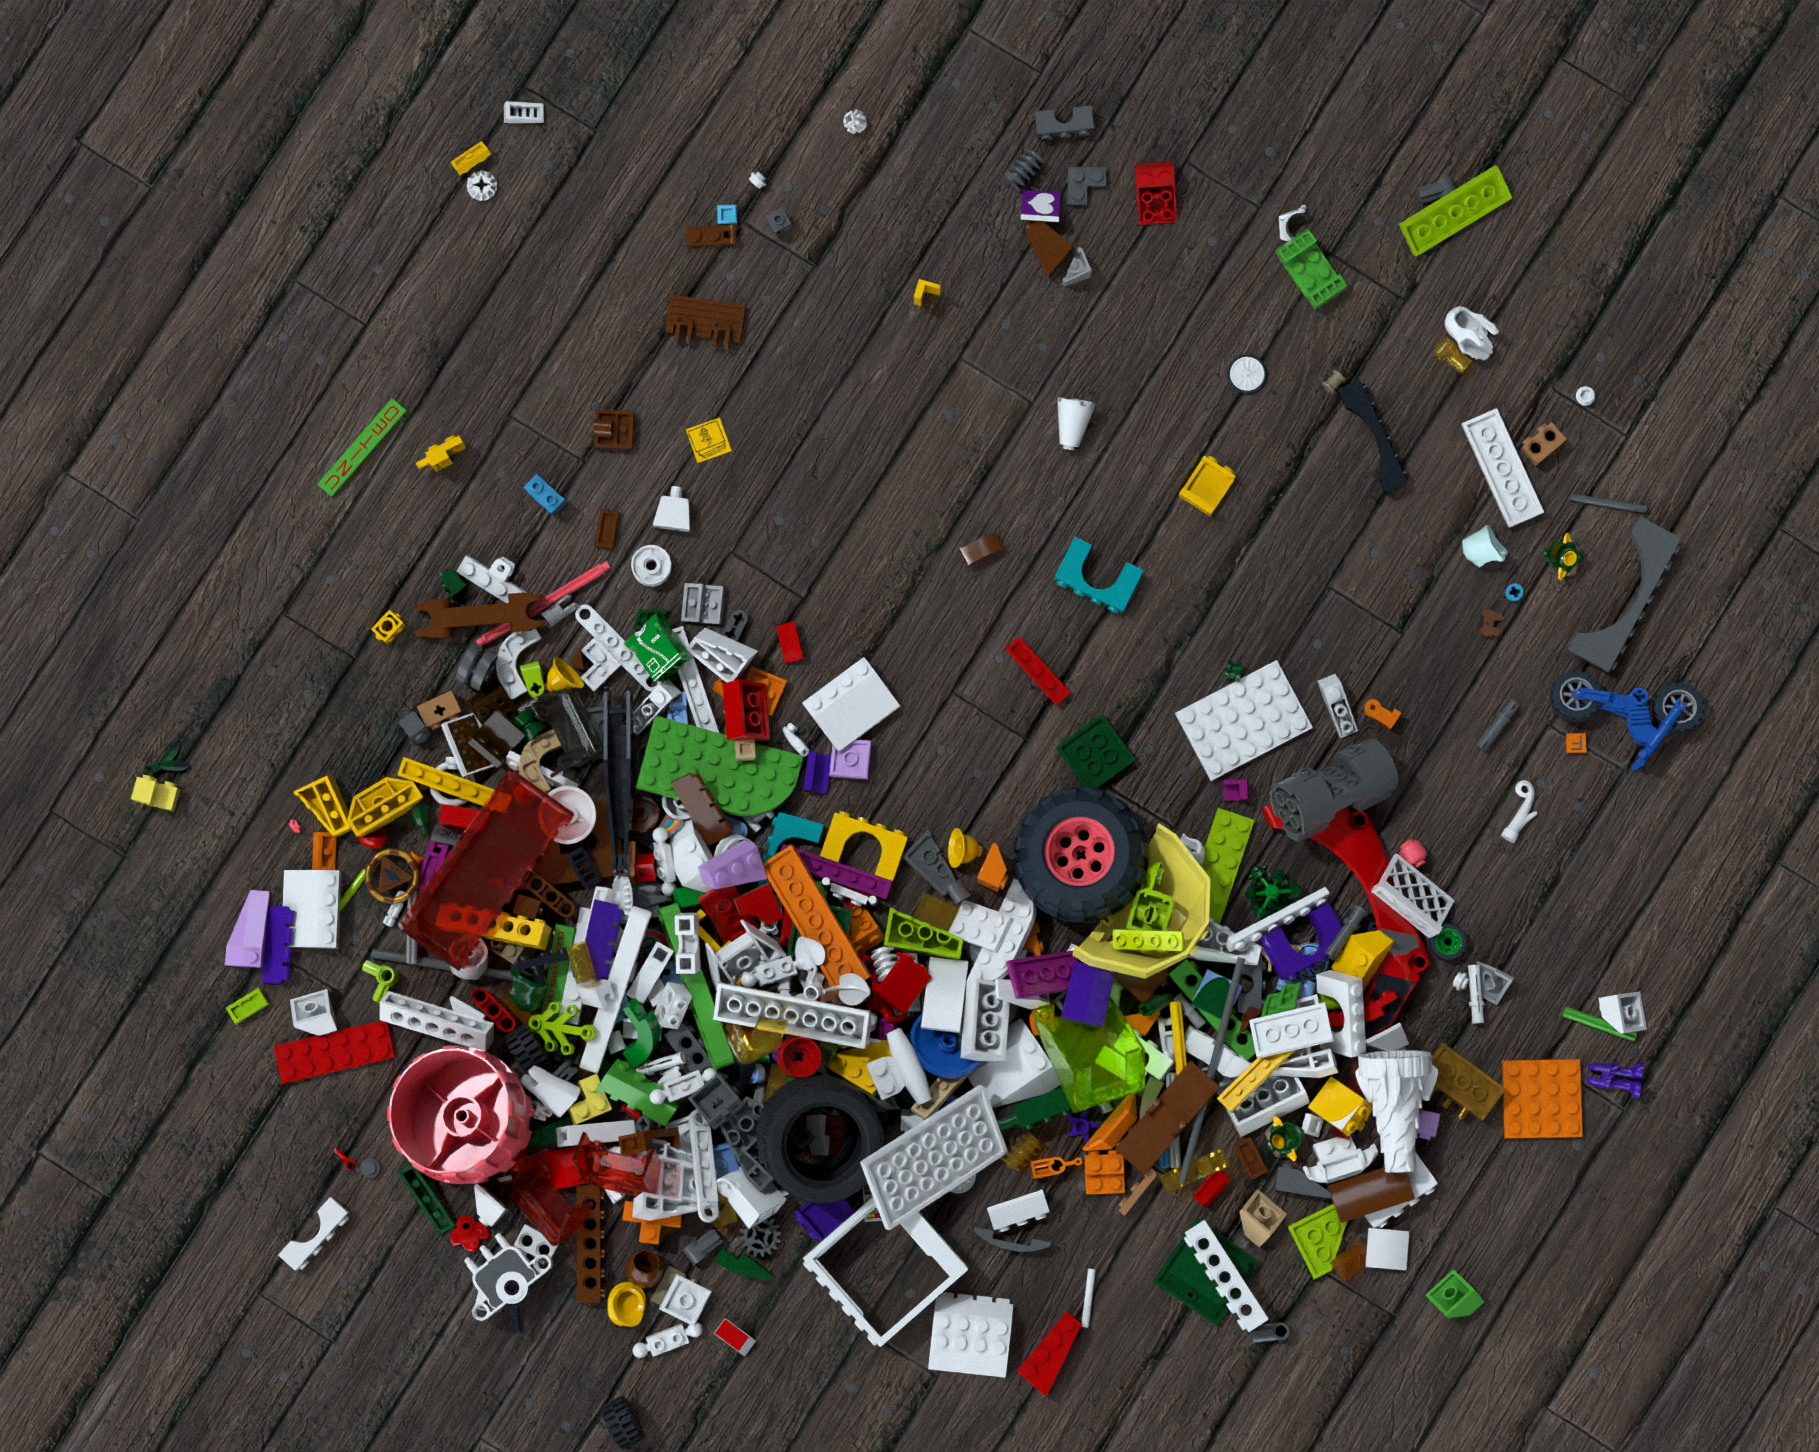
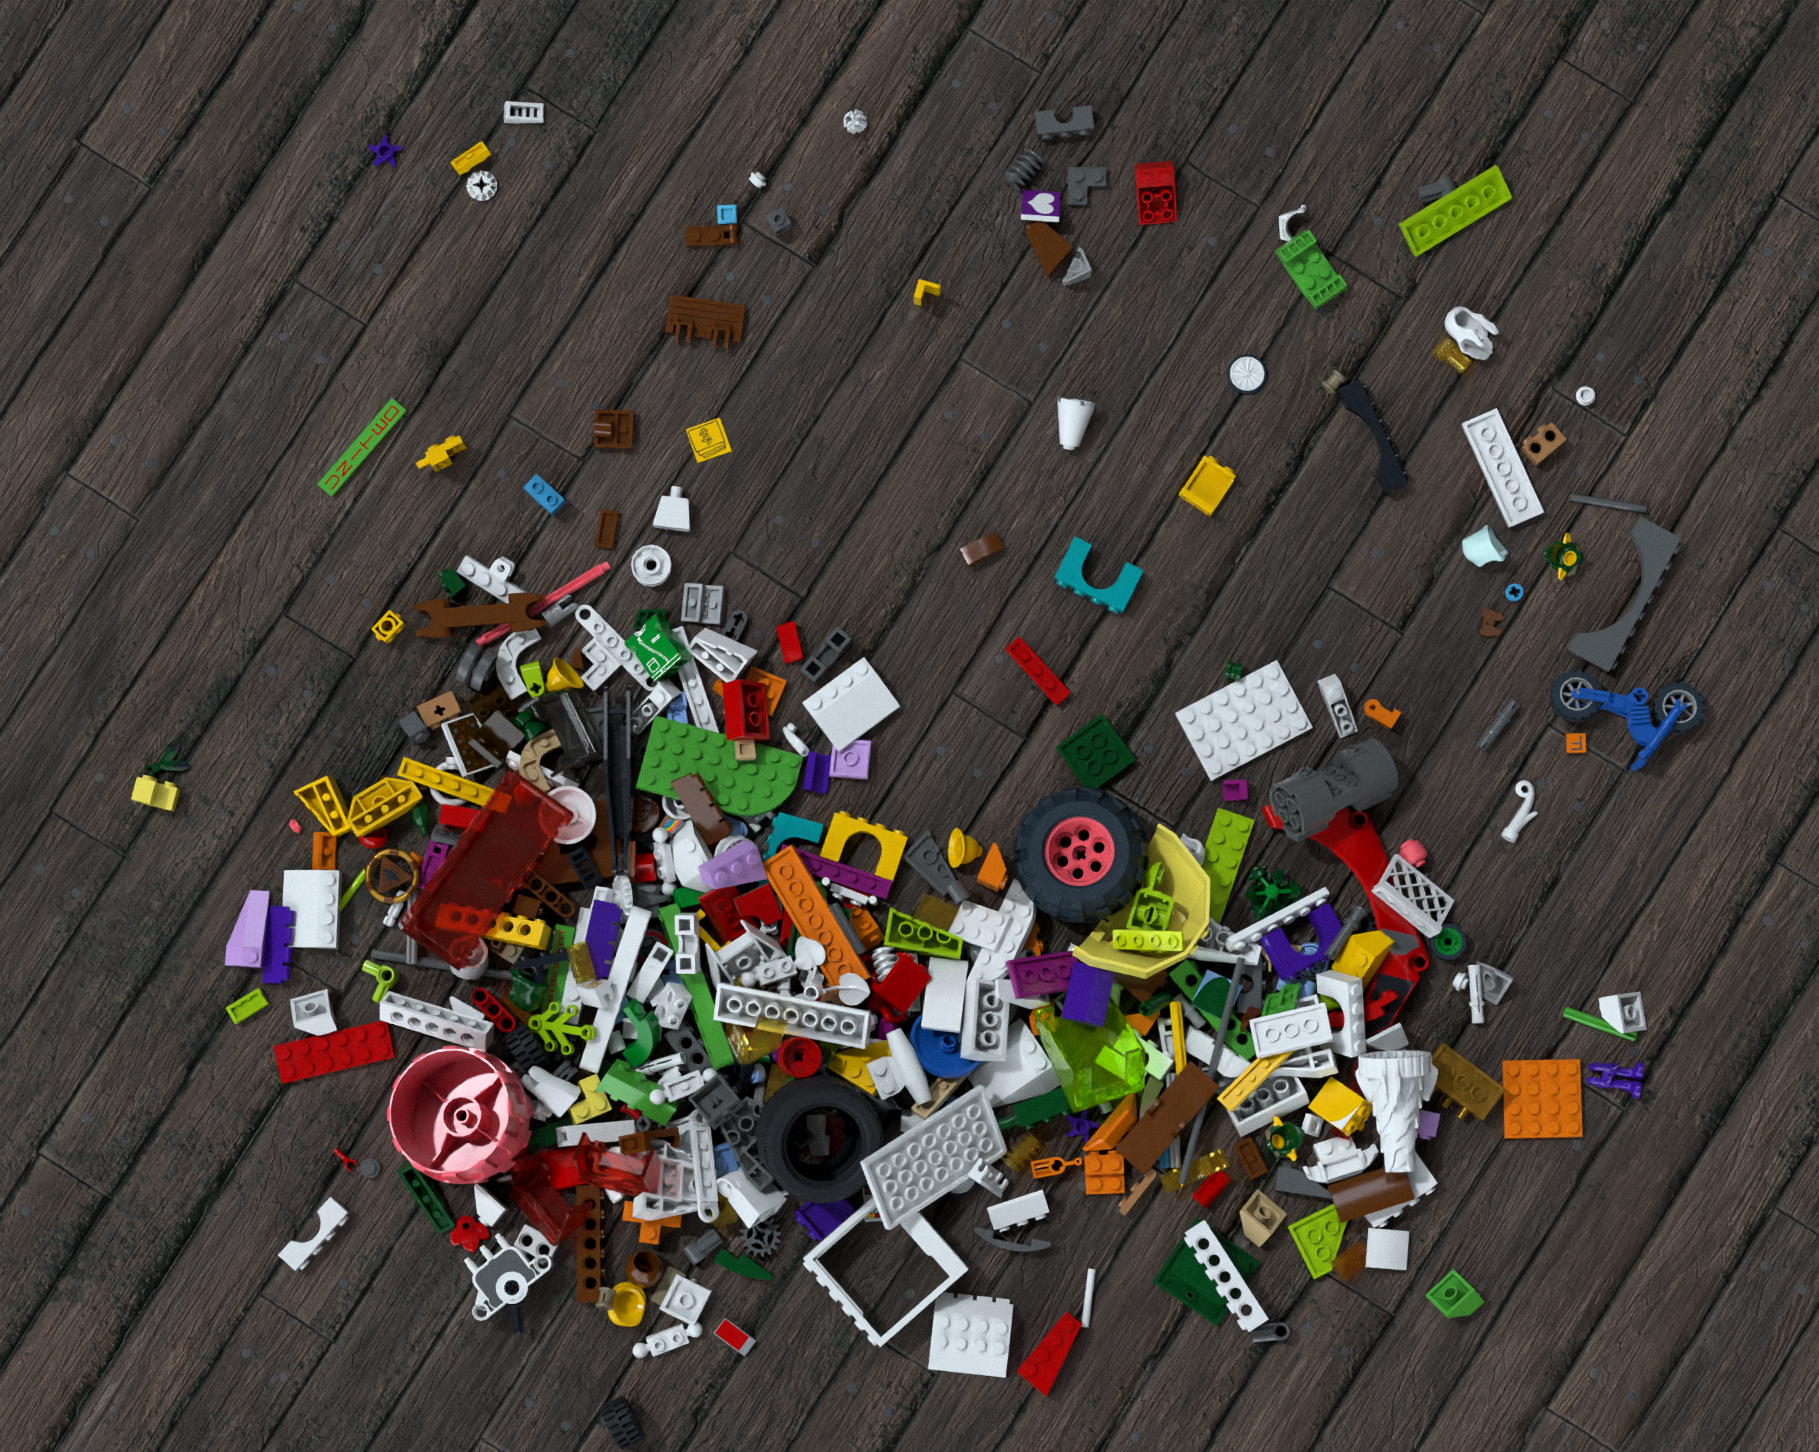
(385, 152): none -> dark purple animal
(605, 1298): none -> dark tan bush
(826, 655): none -> dark grey arch
(847, 928): none -> dark grey axle
(988, 1177): none -> white hinge

